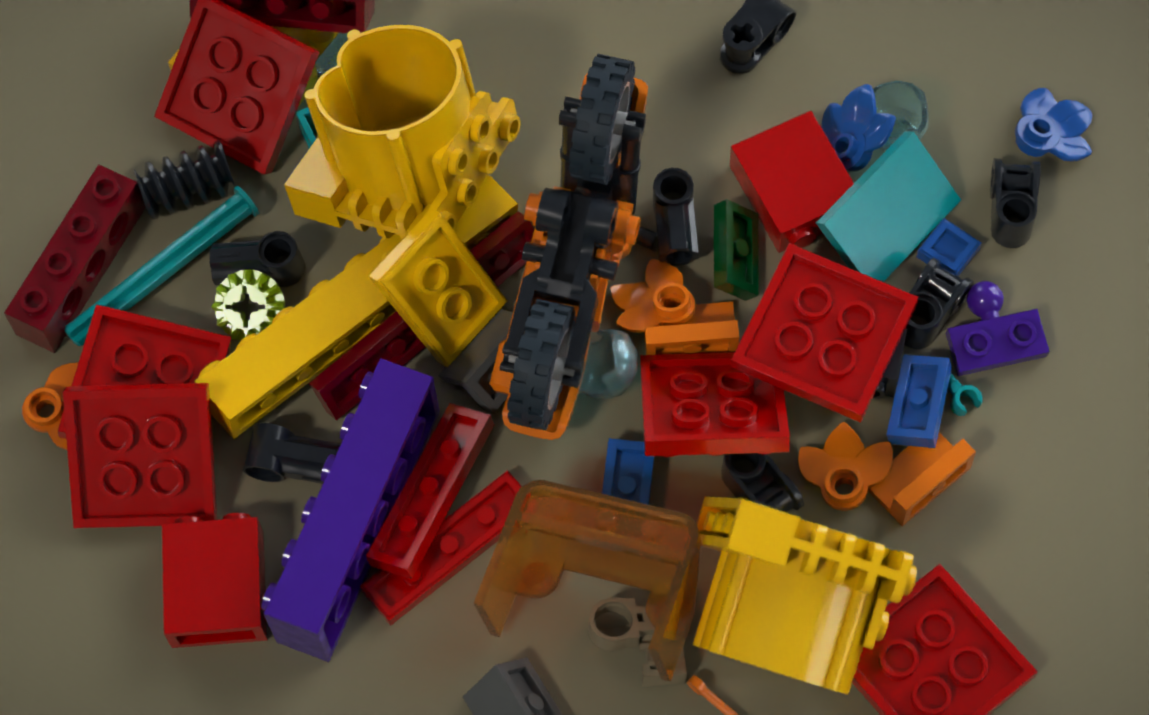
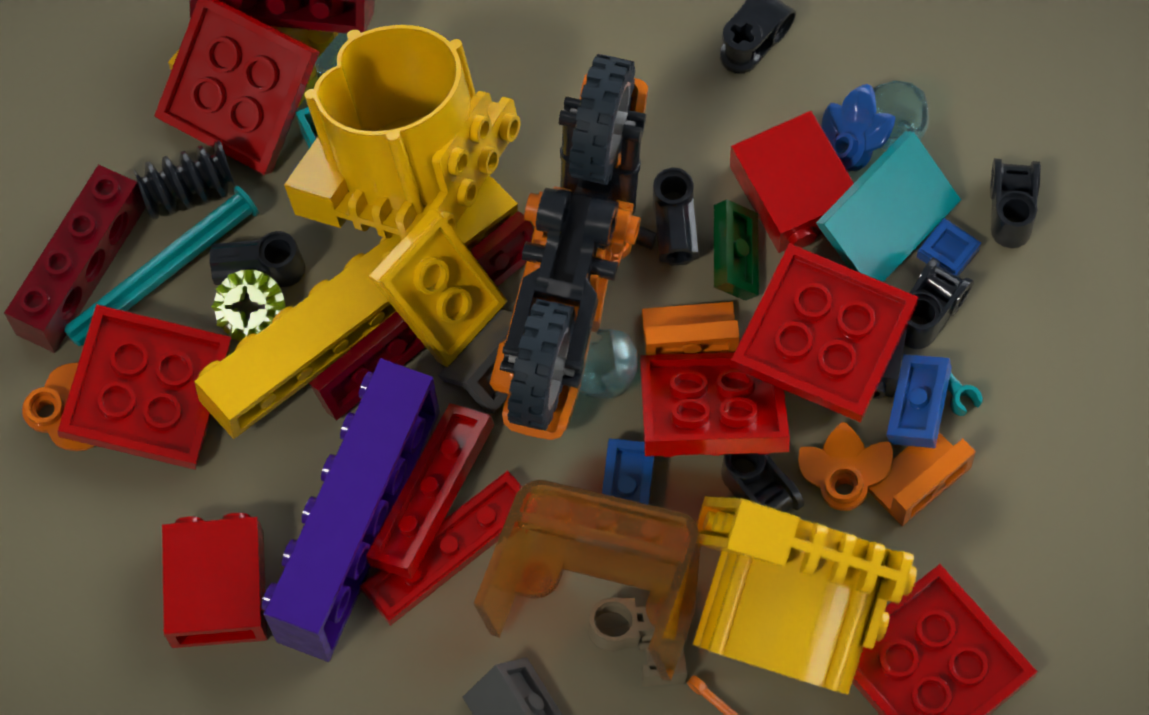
(139, 454): red plate -> none
(278, 454): black piece -> none
(652, 301): orange plate -> none
(995, 339): dark purple plate -> none
(1053, 126): blue plate -> none

